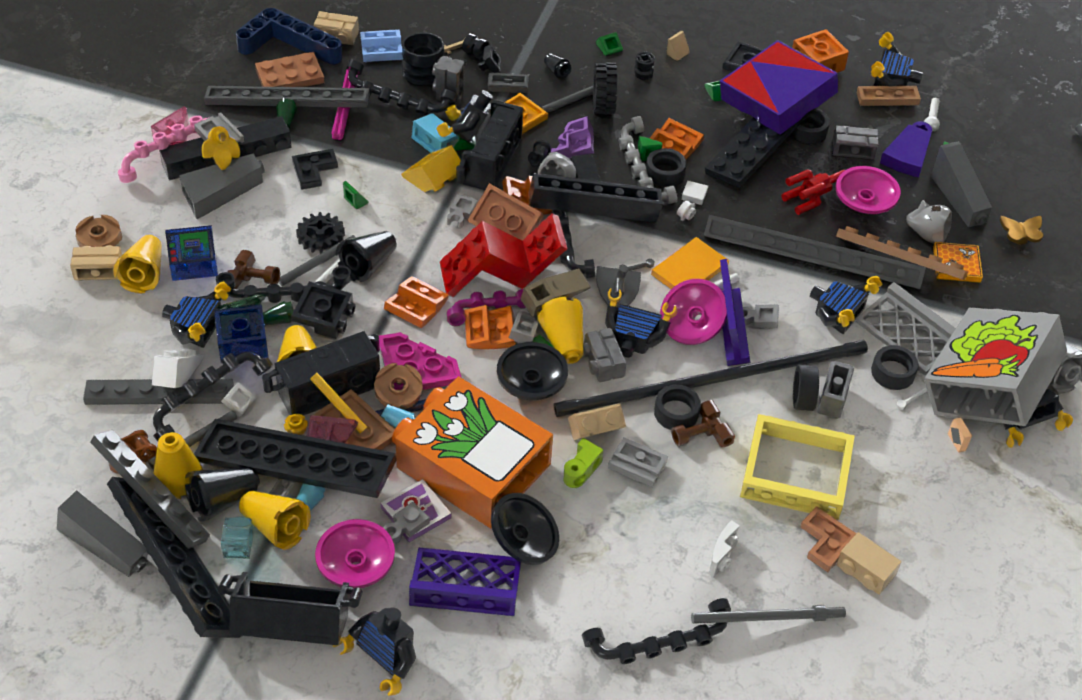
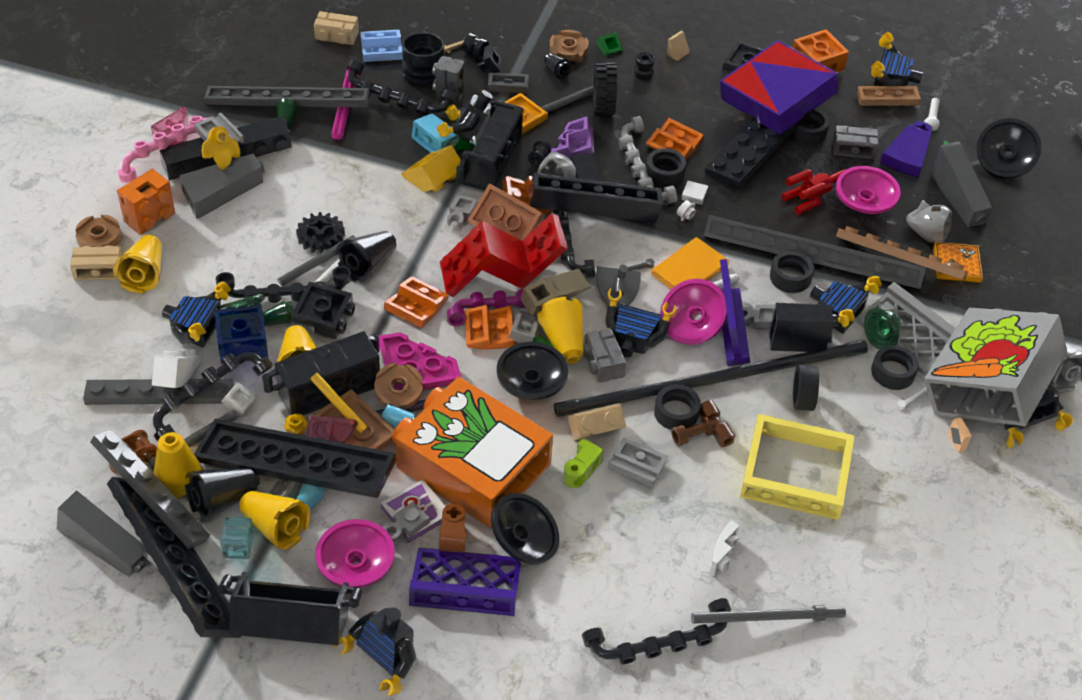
(146, 201): none -> orange piece
(191, 252): clear blue slope -> none
(245, 271): reddish brown bar -> none
(290, 30): dark blue beam -> none
(290, 71): nougat plate -> none
(309, 164): black tile -> none
(353, 196): green slope -> none
(453, 529): none -> dark orange piece
(575, 52): none -> medium nougat plate
(646, 146): green slope -> none
(714, 90): green slope -> none
(795, 260): none -> black tyre
(801, 327): none -> black brick
(831, 535): nougat plate -> none
(835, 389): flat silver brick -> none
(868, 563): tan brick -> none
(882, 327): none -> clear green hat
(1010, 136): none -> black dish
(1022, 232): pearl gold animal -> none

